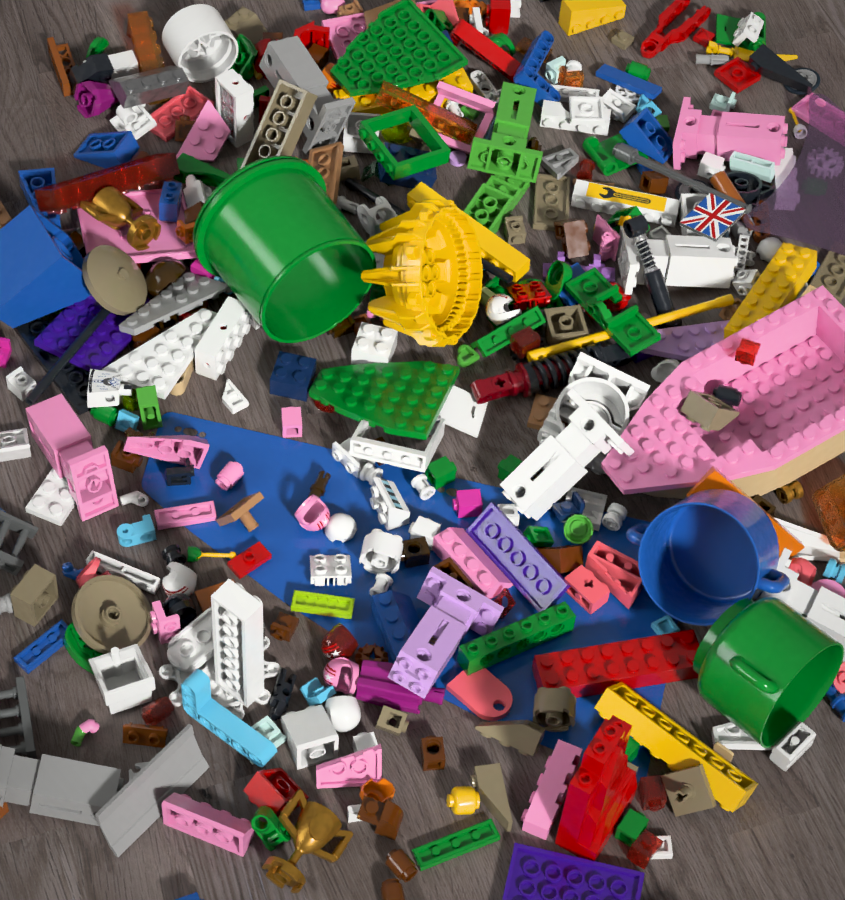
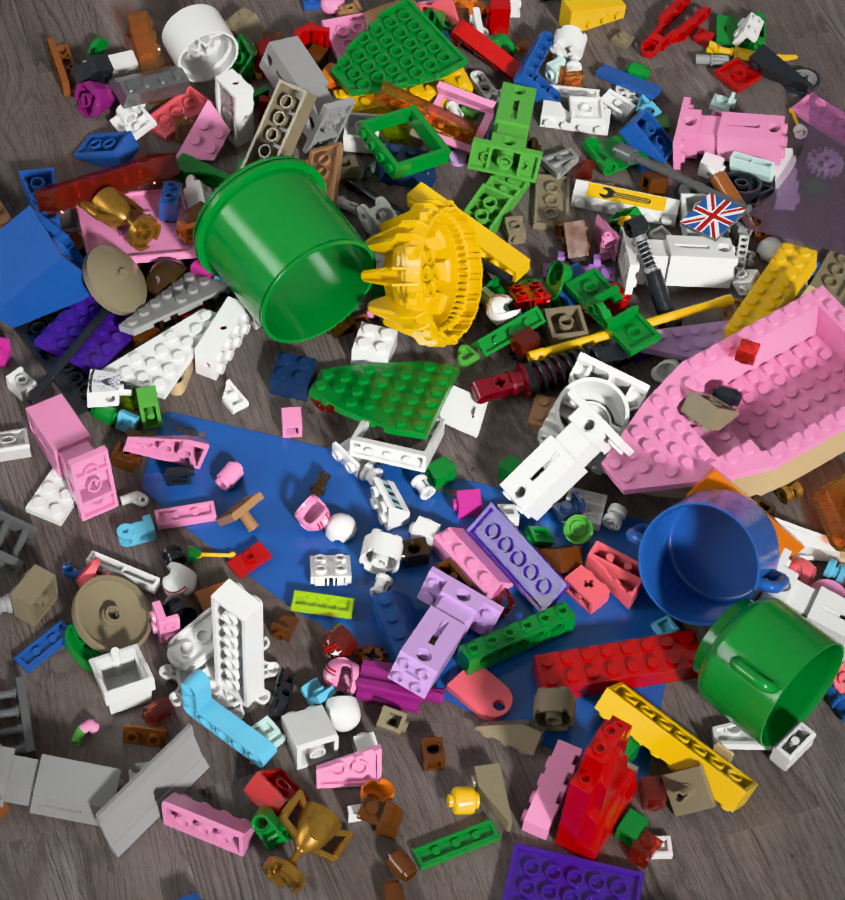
(568, 43): none -> white brick

